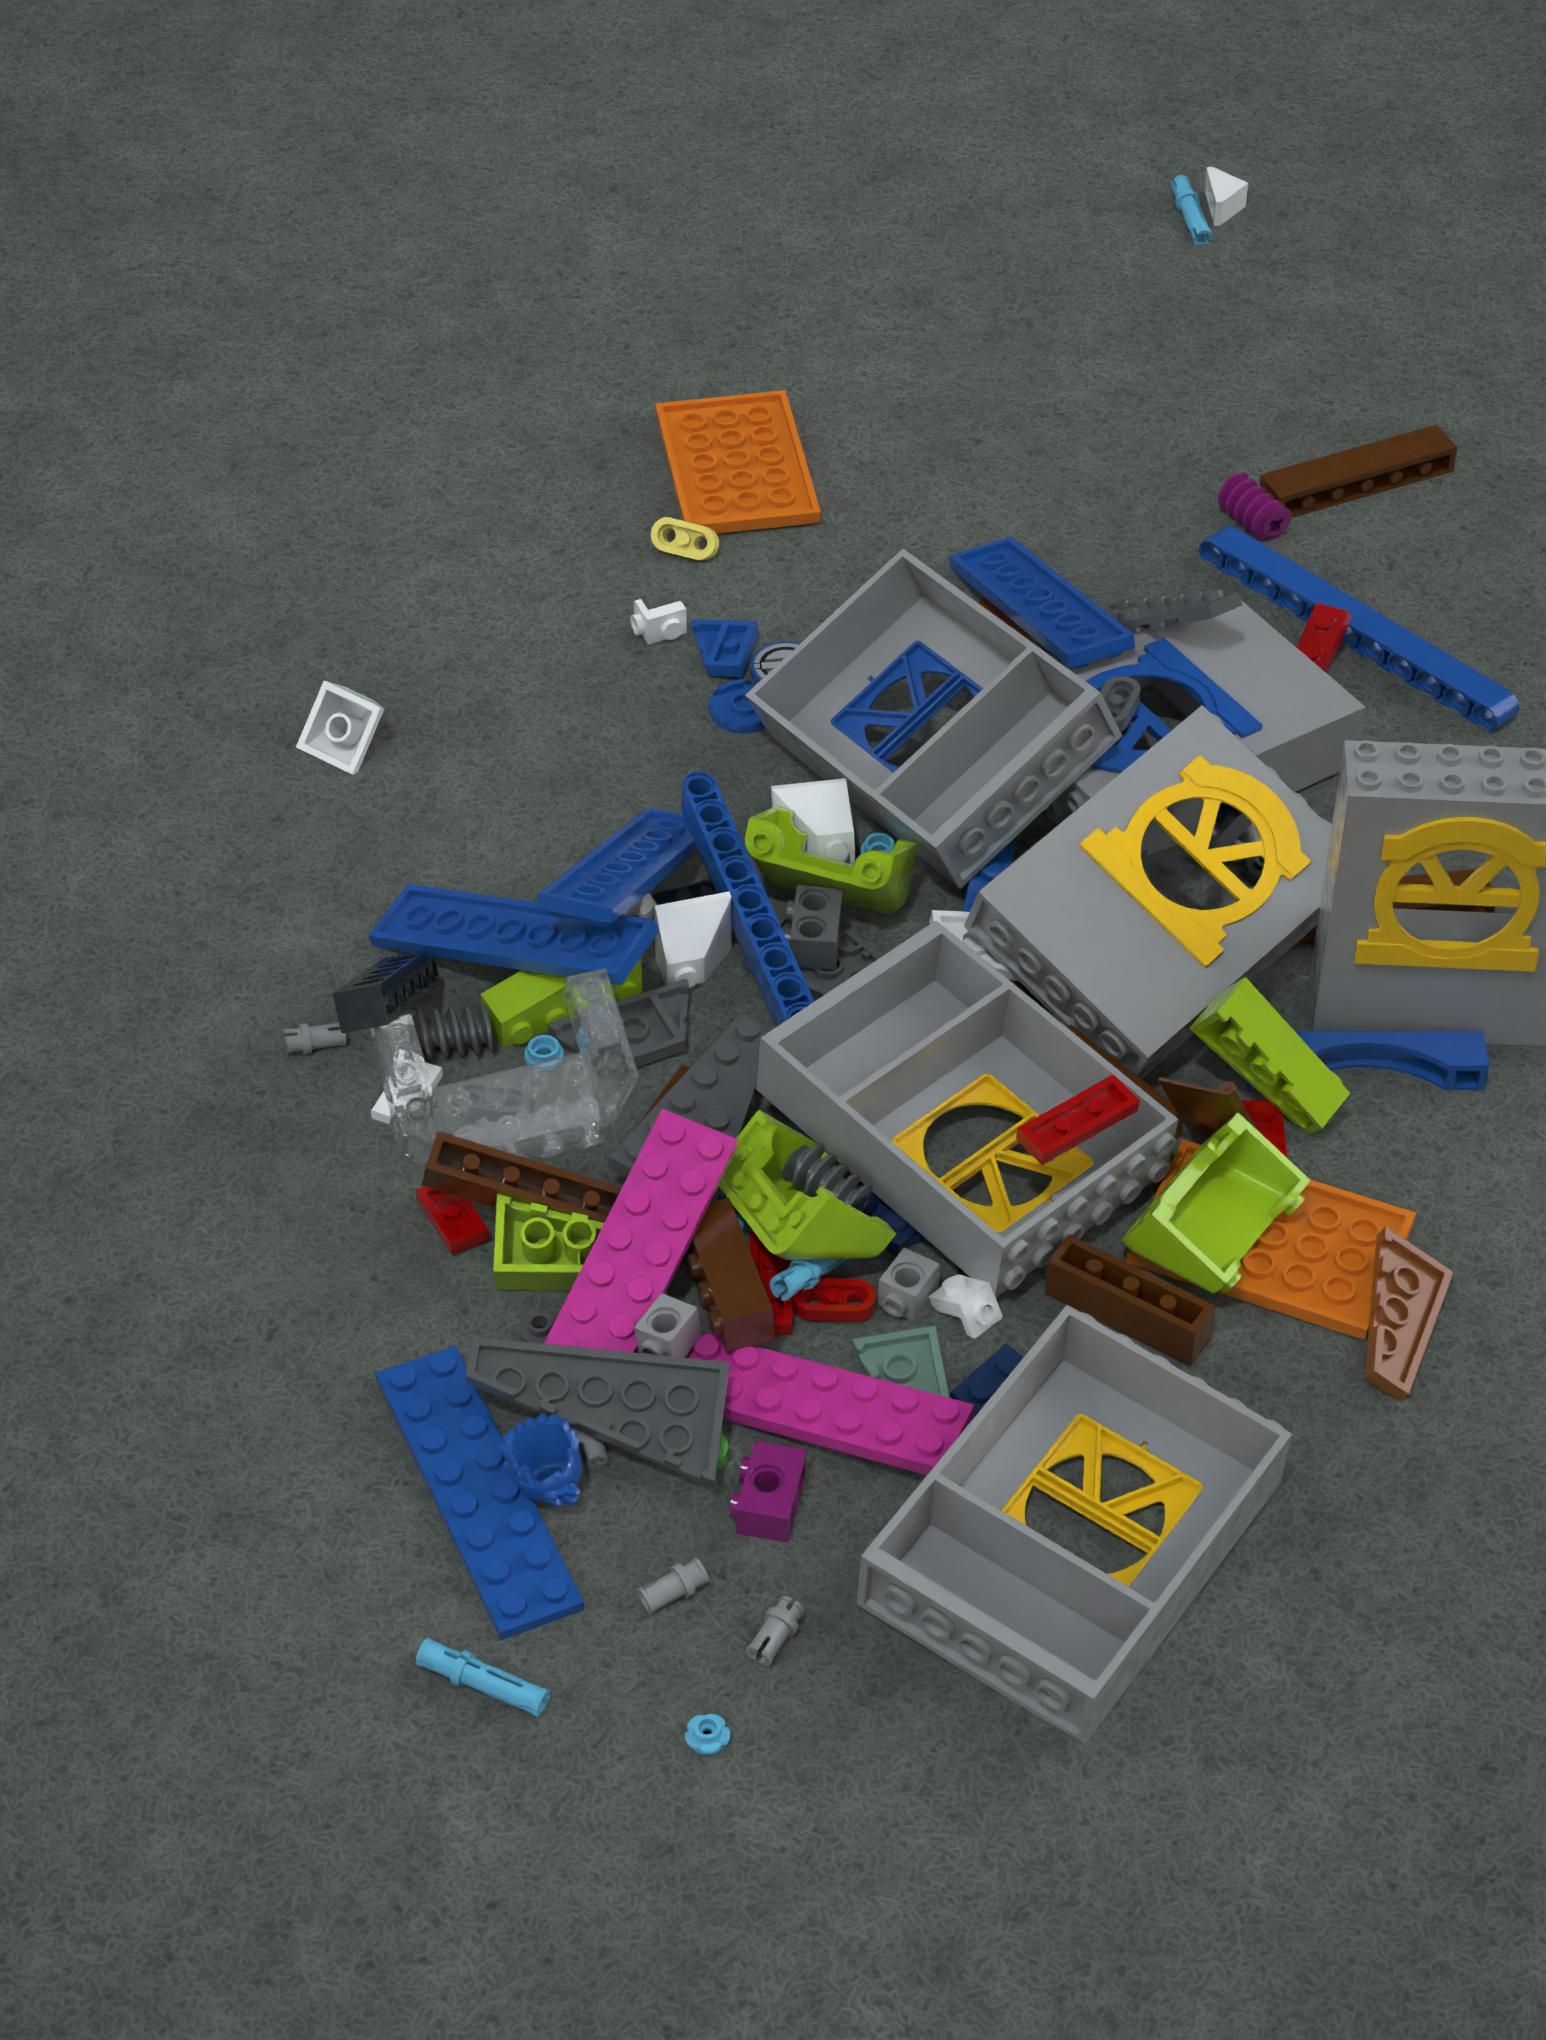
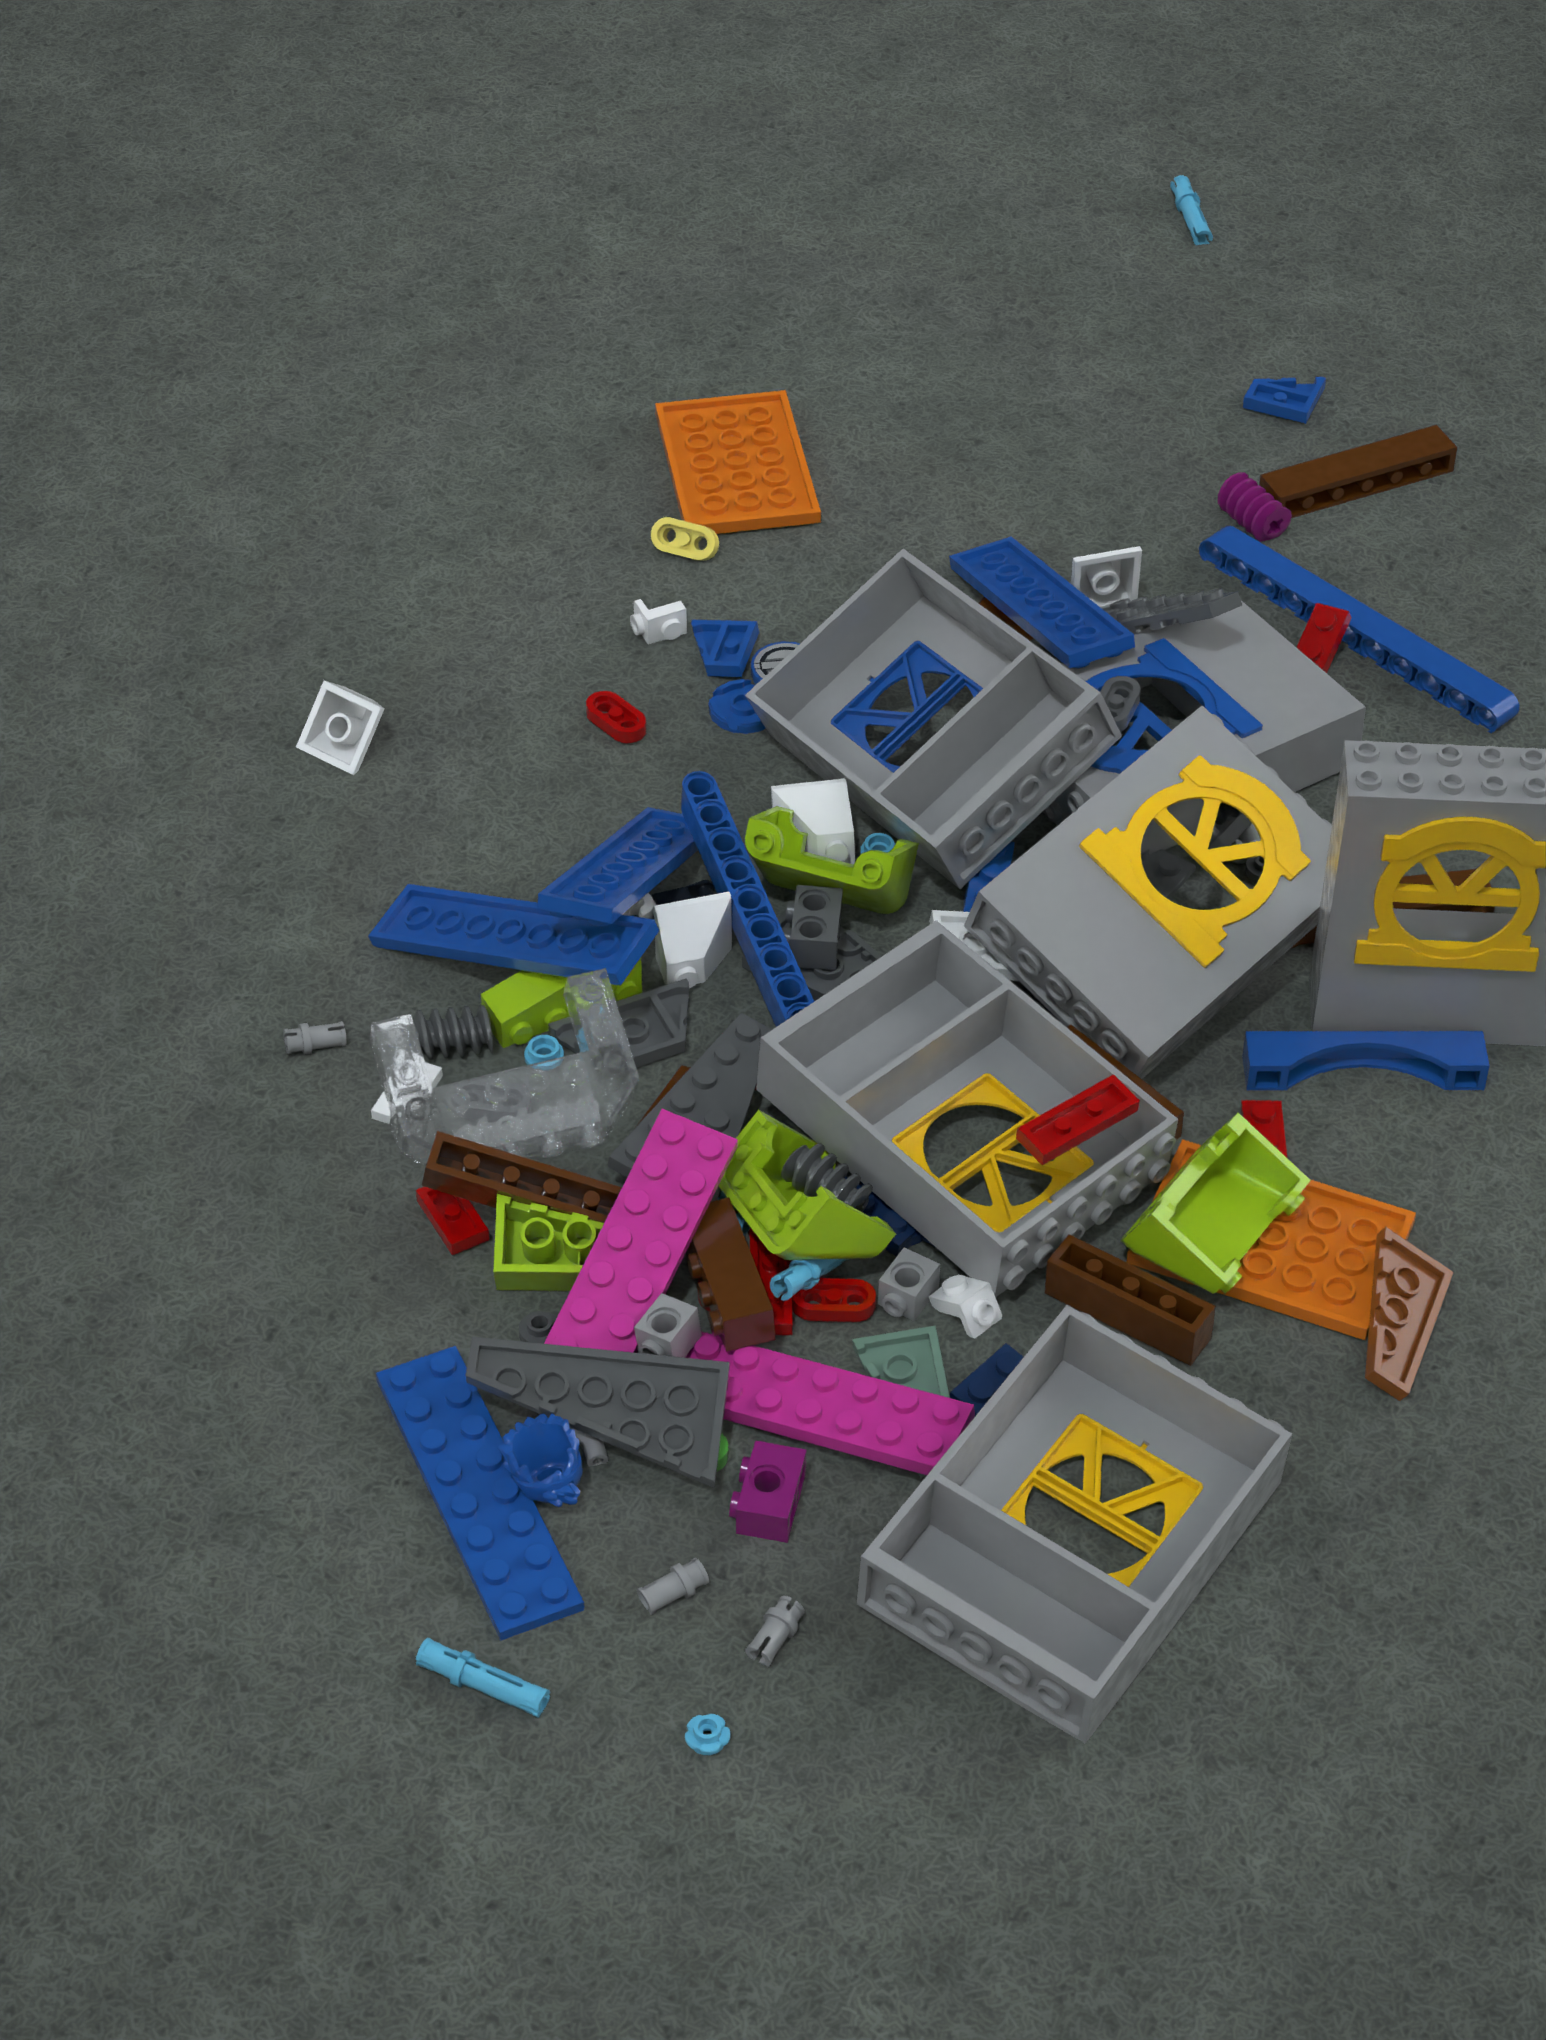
(385, 991): black brick -> none
(622, 719): none -> red plate
(1108, 575): none -> white slope
(1204, 1108): reddish brown piece -> none
(1224, 195): white slope -> none
(1270, 1056): lime wedge -> none
(1284, 397): none -> blue wing

